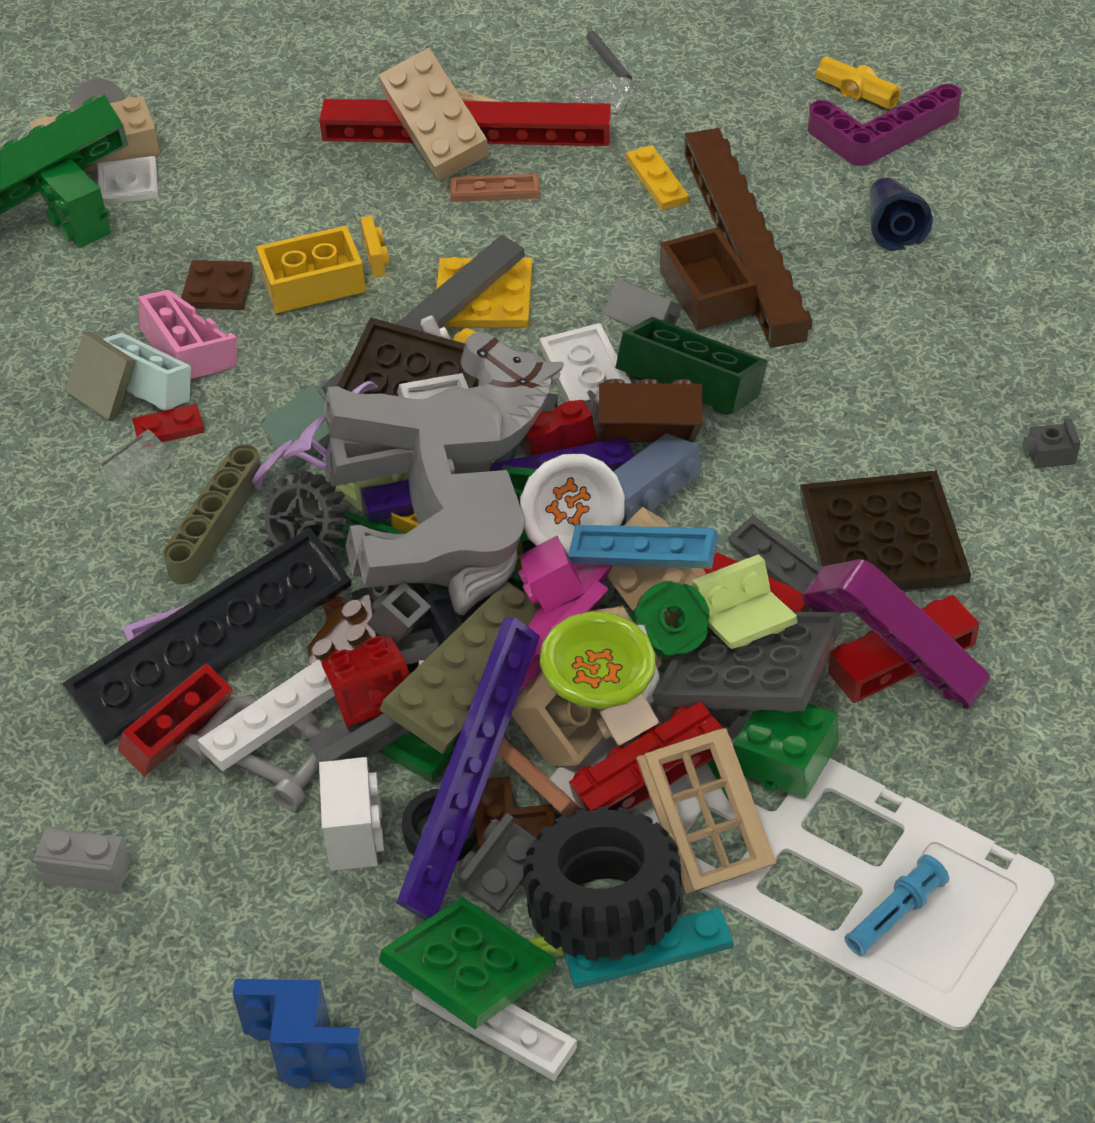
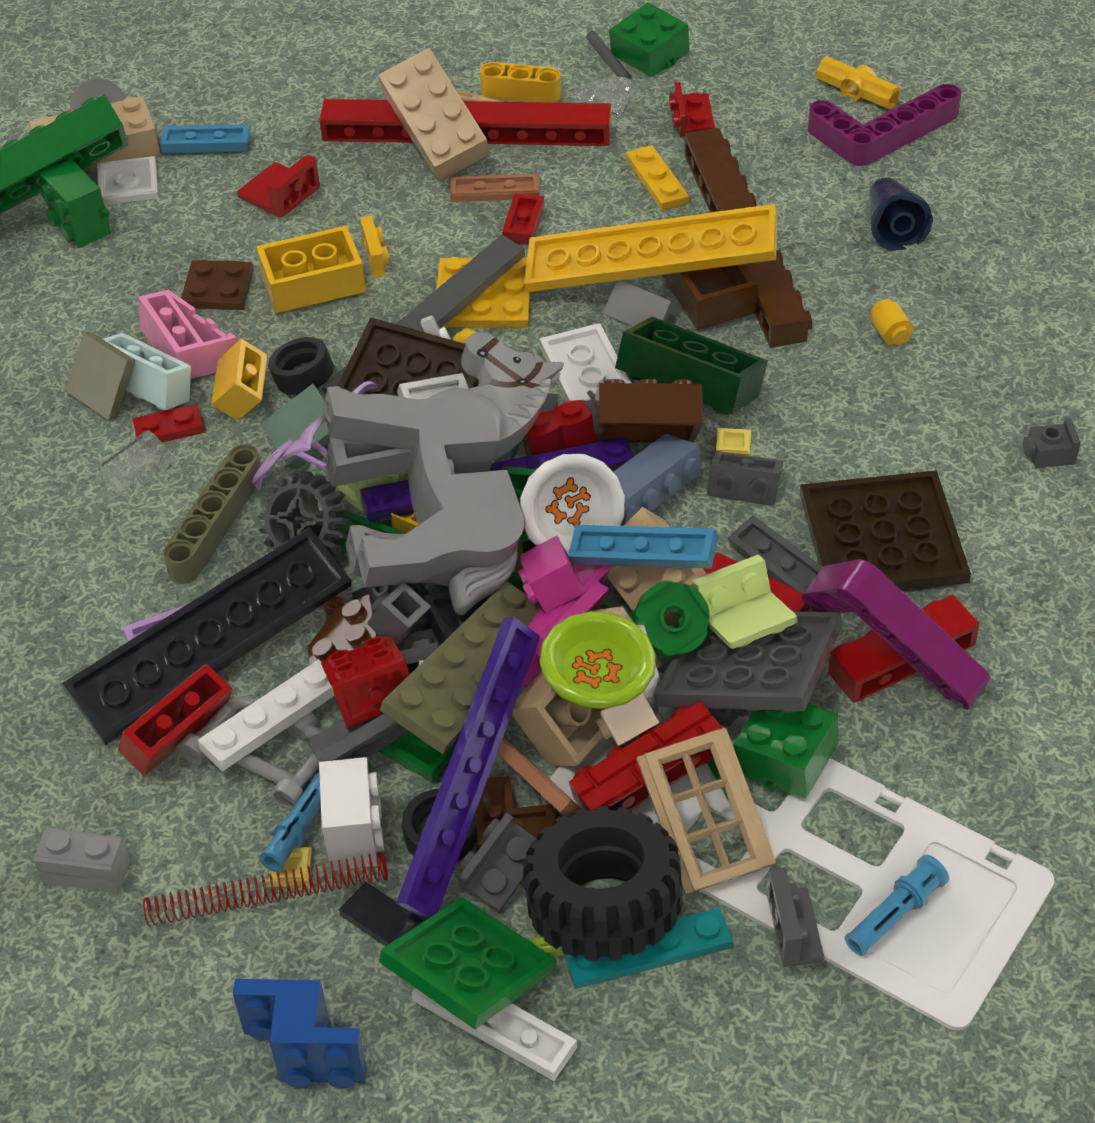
(205, 138): none -> dark azure plate
(239, 379): none -> yellow brick
(265, 892): none -> red piece
(282, 188): none -> red bracket
(290, 832): none -> dark azure pin
(296, 353): none -> black tyre
(298, 858): none -> light yellow tile
(378, 915): none -> black tile
(520, 82): none -> yellow beam
(523, 217): none -> red plate
(650, 39): none -> green brick
(652, 248): none -> yellow plate
(690, 111): none -> red bracket
(733, 441): none -> light yellow tile
(744, 478): none -> dark grey bracket
(793, 921): none -> dark grey bracket
(891, 322): none -> yellow brick

